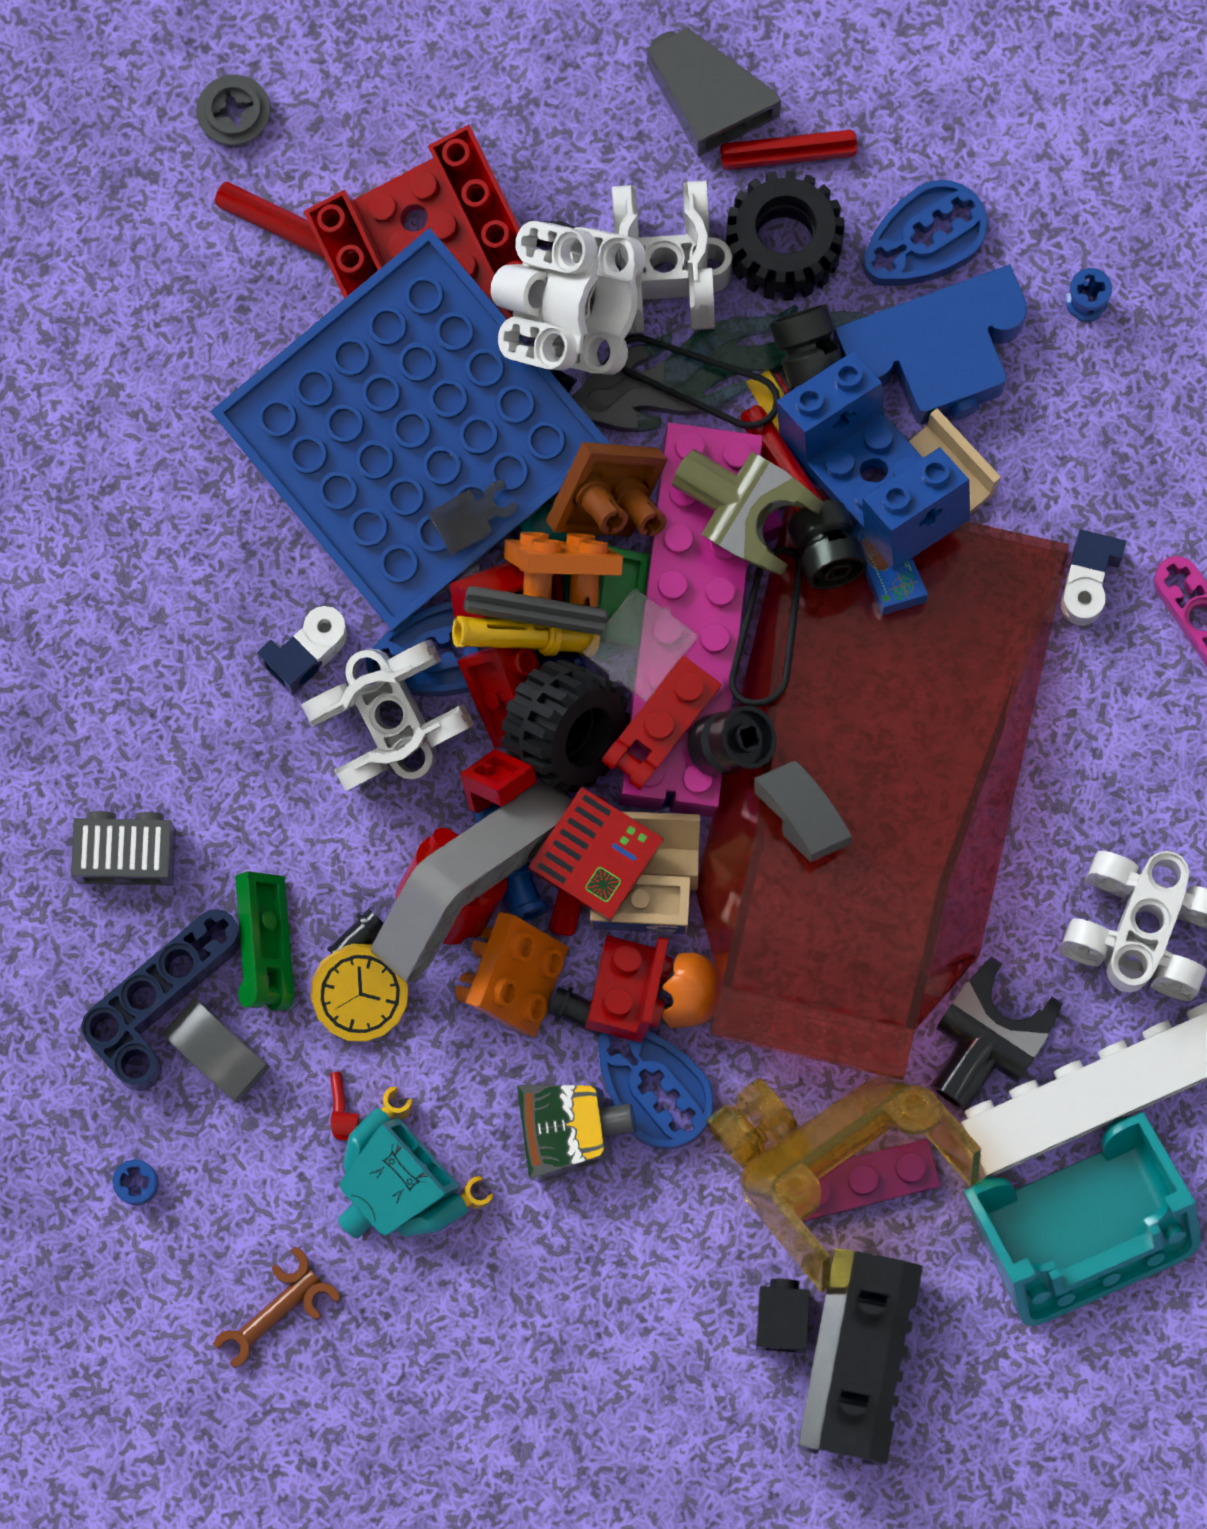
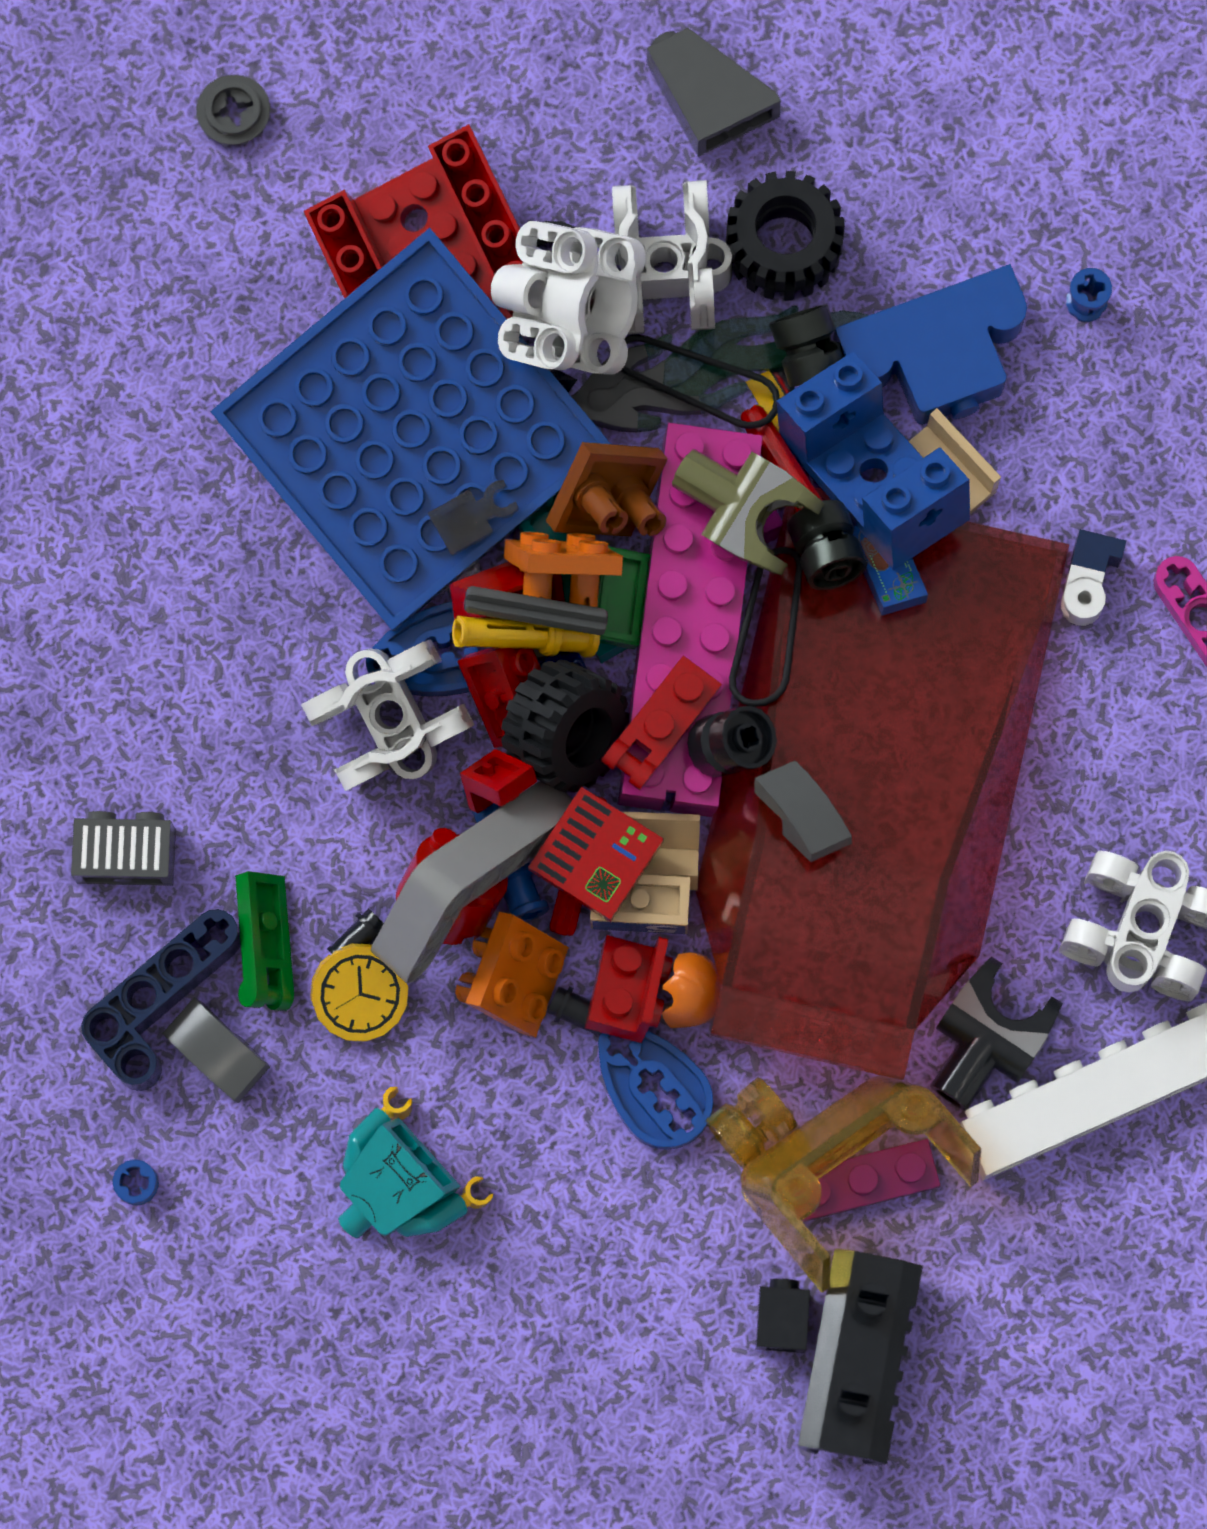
(267, 216): red axle -> none
(303, 1286): dark orange bar -> none
(307, 650): leg -> none
(341, 1122): red hand -> none
(569, 1128): torso -> none
(640, 645): clear piece -> none
(788, 149): red axle -> none
(918, 211): blue piece -> none
(1088, 1224): teal windscreen -> none

